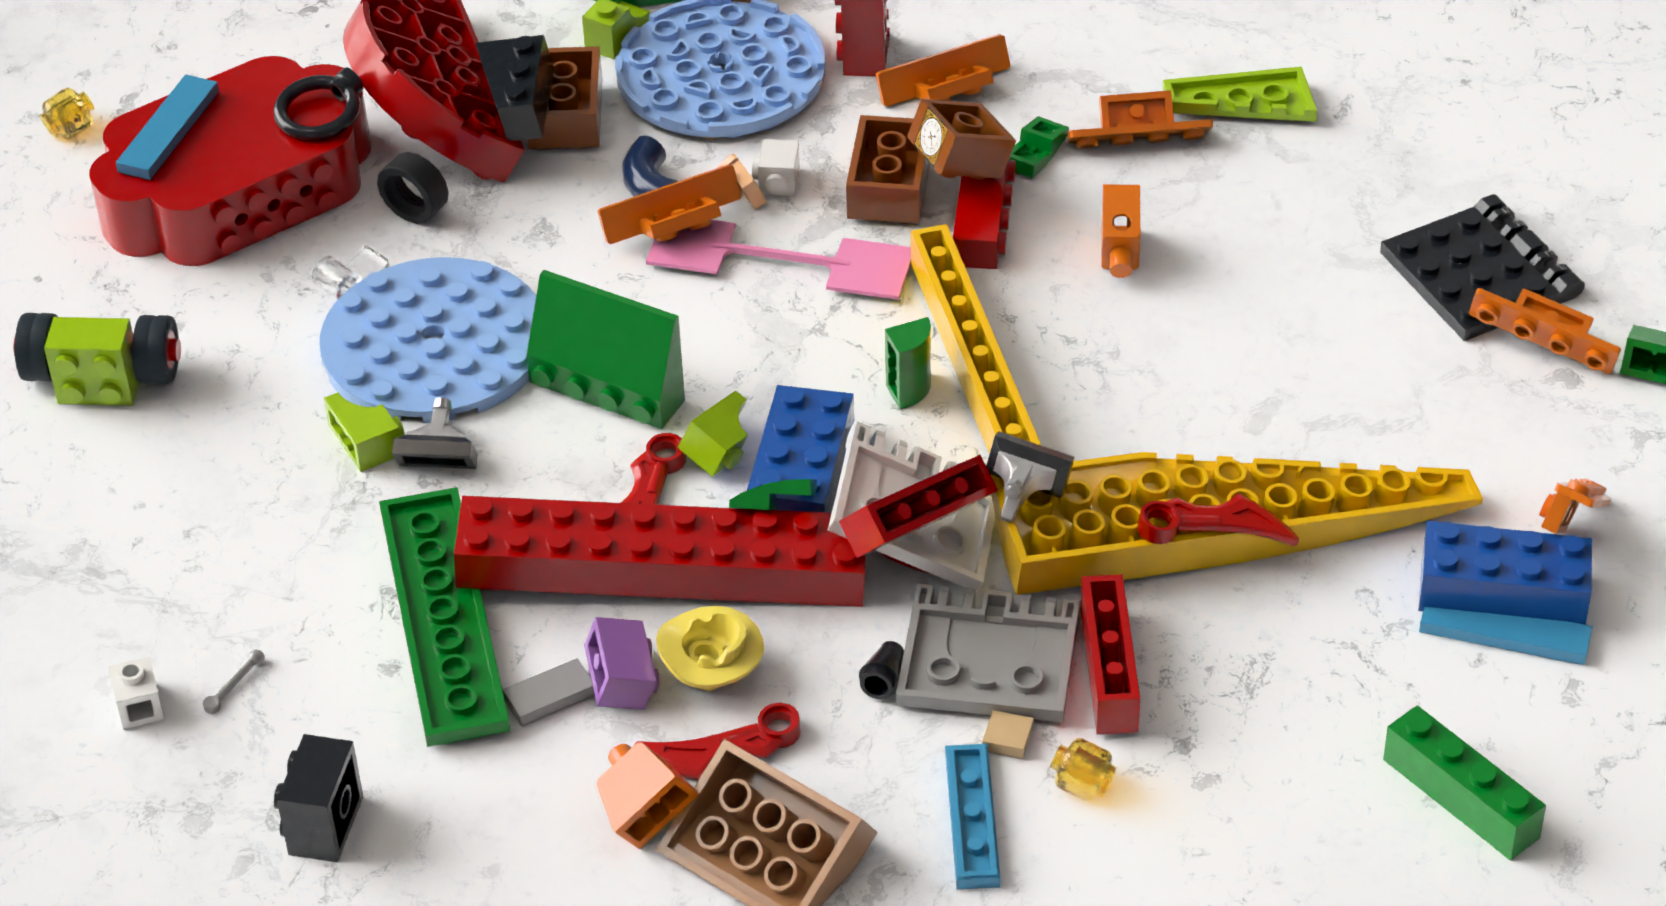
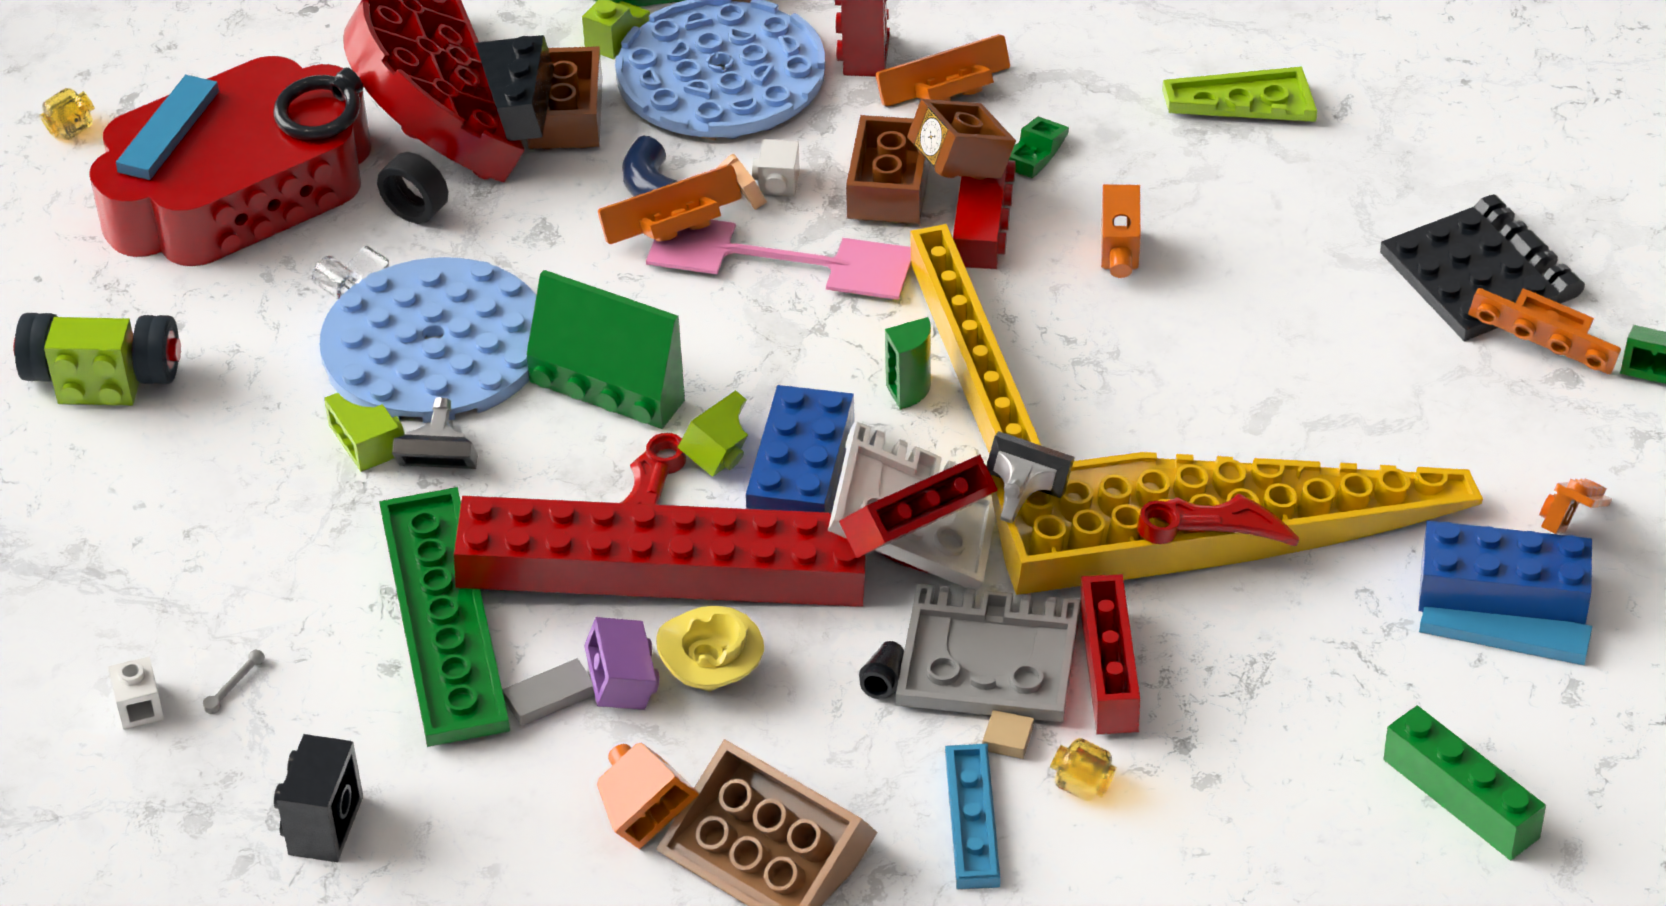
(694, 755): red piece -> none
(764, 496): green slope -> none
(1137, 117): orange bracket -> none

